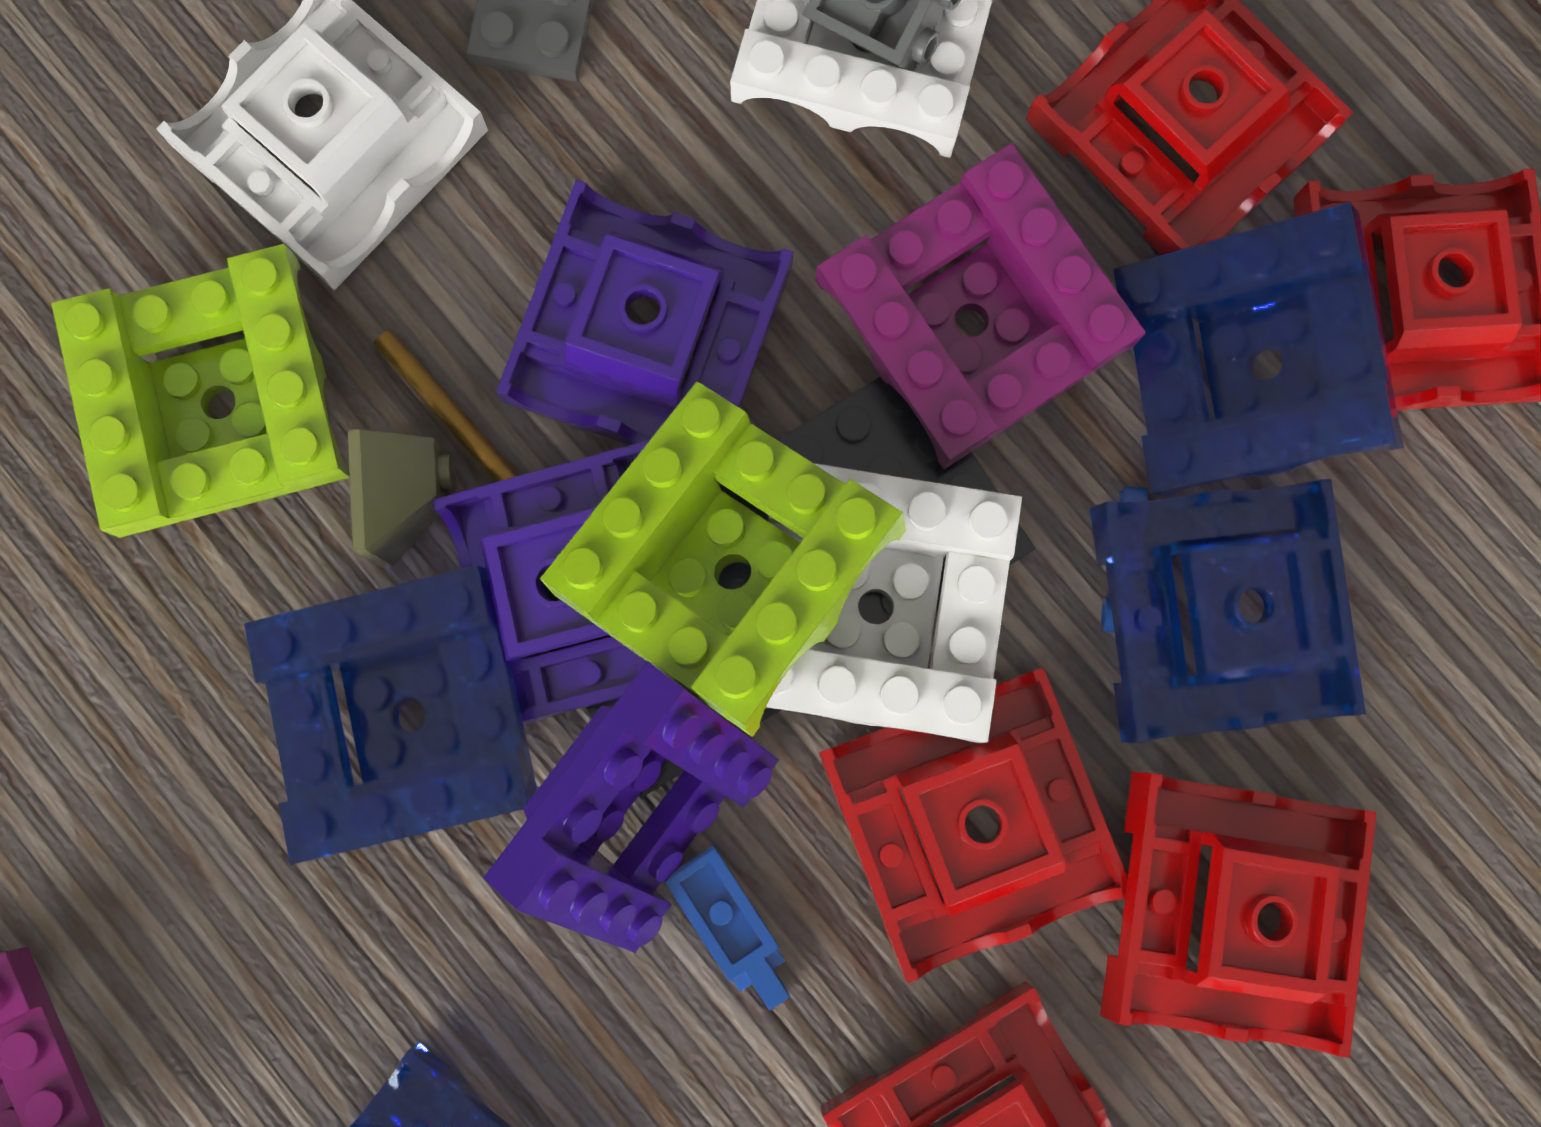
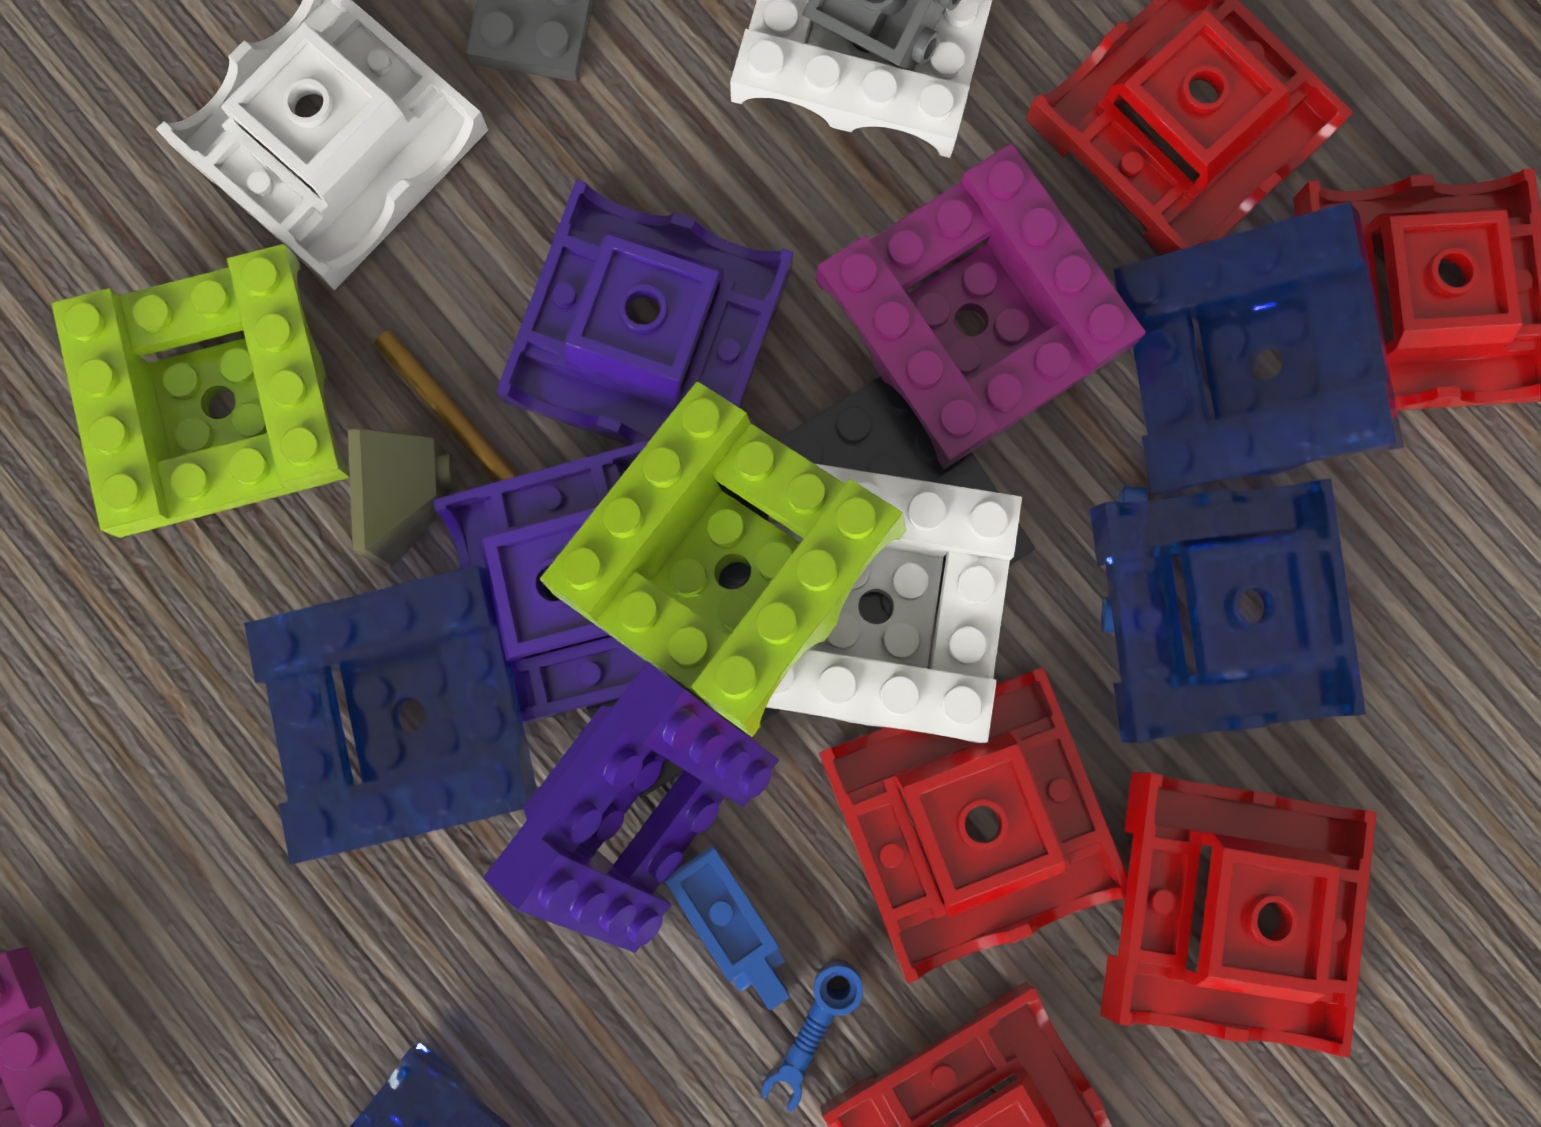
(827, 1005): none -> blue brick

